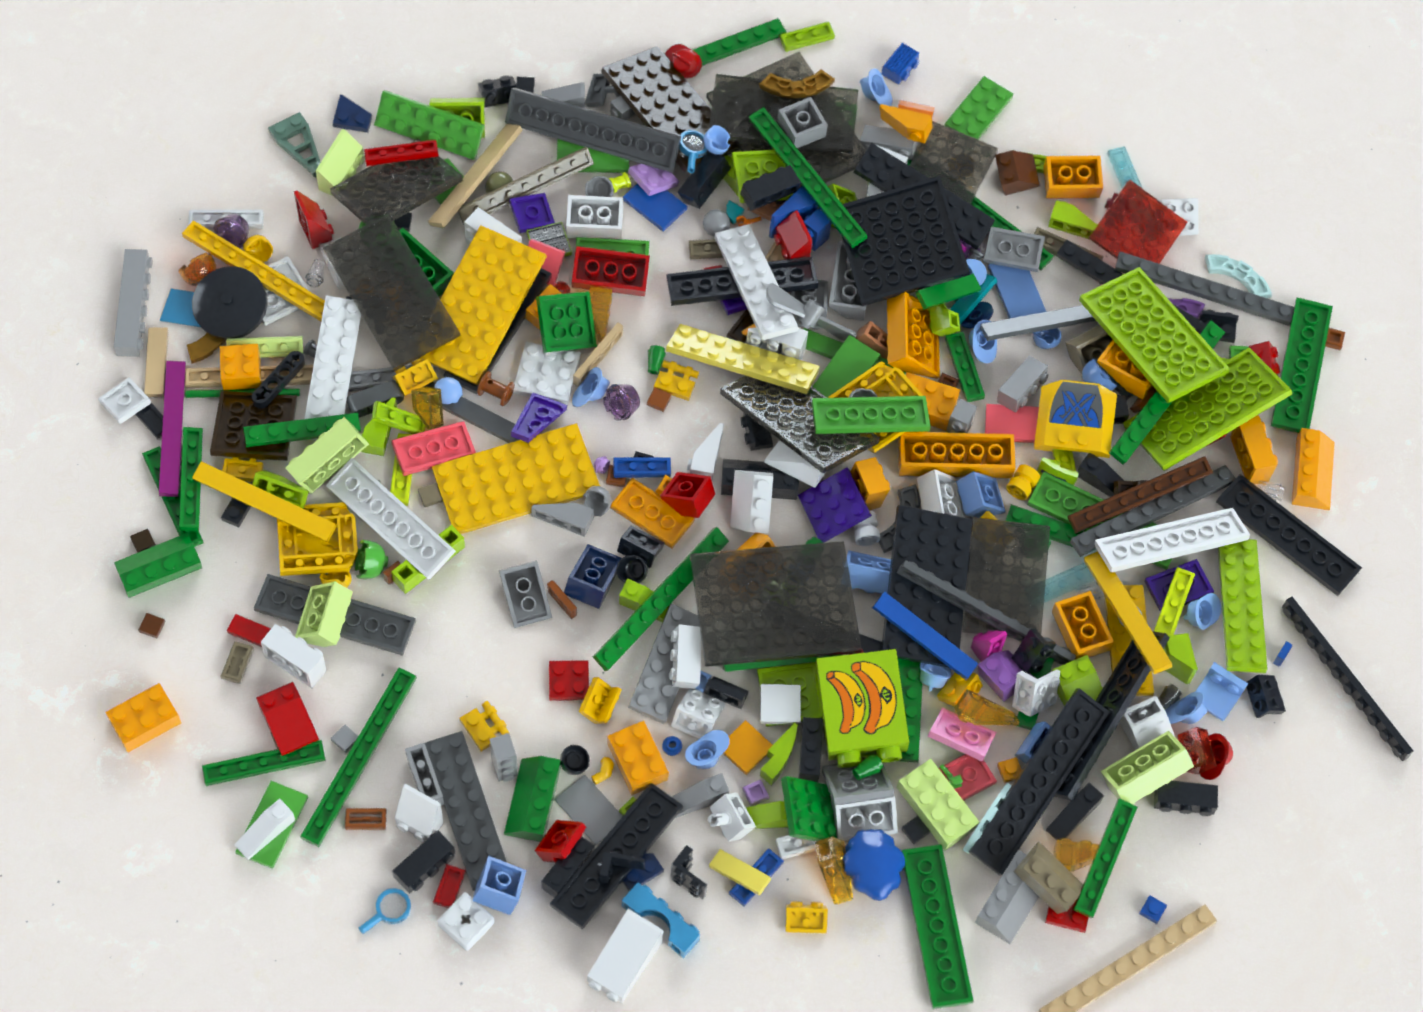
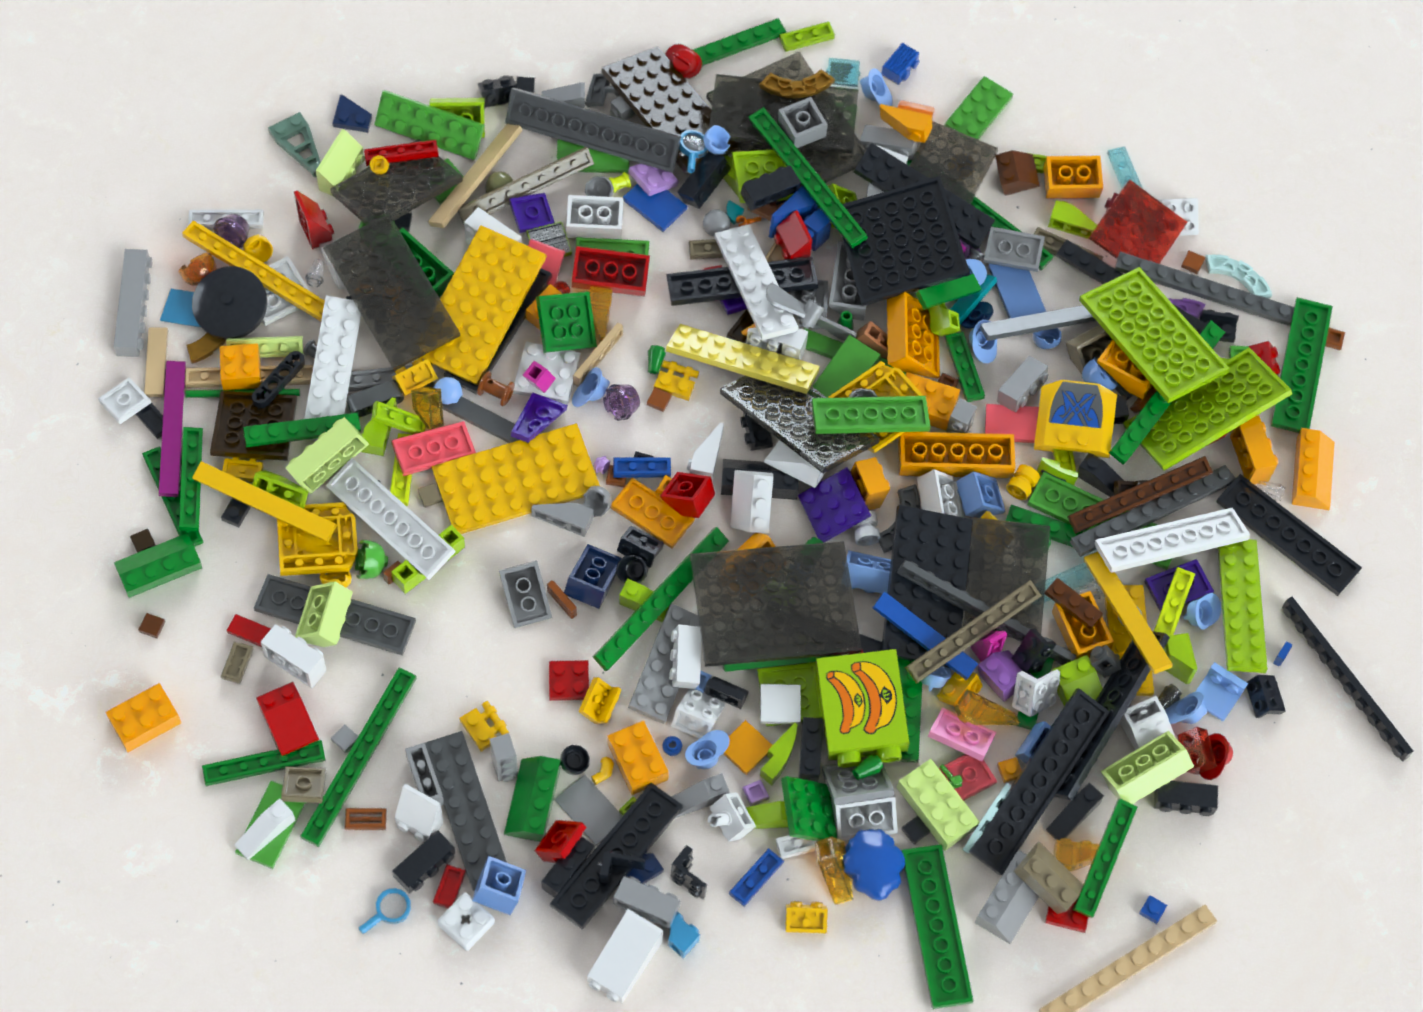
(303, 784): none -> dark tan tile
(379, 165): none -> yellow tile
(539, 376): none -> dark pink brick
(647, 901): none -> light grey brick
(740, 872): light yellow tile -> none
(844, 71): none -> clear light blue piece
(846, 320): none -> green cone
(973, 631): none -> dark tan tile
(1073, 603): none -> reddish brown plate
(1102, 657): none -> dark grey brick
(1193, 262): none -> dark orange tile

